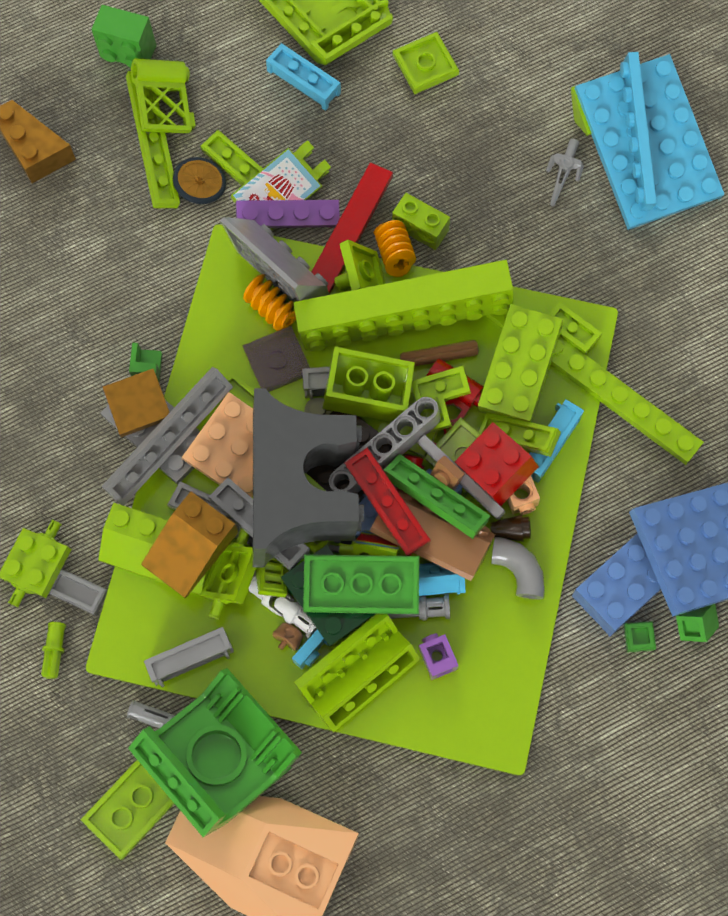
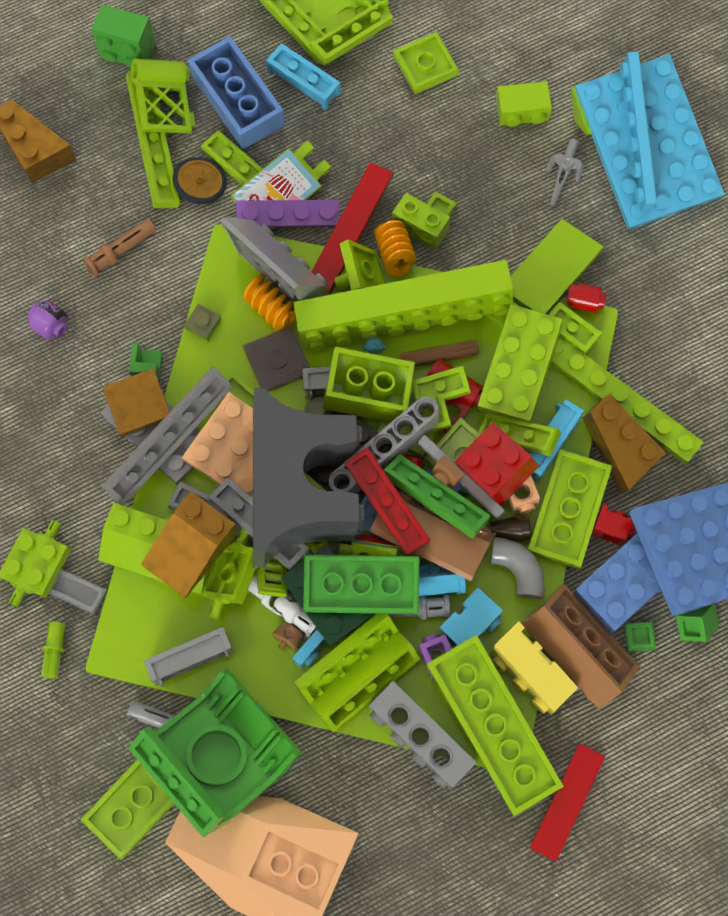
(47, 320): none -> medium lavender head
(109, 253): none -> medium nougat pin
(202, 322): none -> olive plate
(236, 92): none -> medium blue brick
(374, 346): none -> medium azure piece
(395, 699): none -> light grey brick
(442, 203): none -> lime tile
(477, 617): none -> medium azure brick
(494, 725): none -> lime plate
(523, 103): none -> lime brick
(532, 670): none -> light yellow wedge
(553, 267): none -> lime tile
(567, 802): none -> red tile
(569, 509): none -> lime plate
(581, 646): none -> medium nougat slope
(586, 298): none -> red brick
(613, 526): none -> red brick
(621, 442): none -> pearl gold wedge

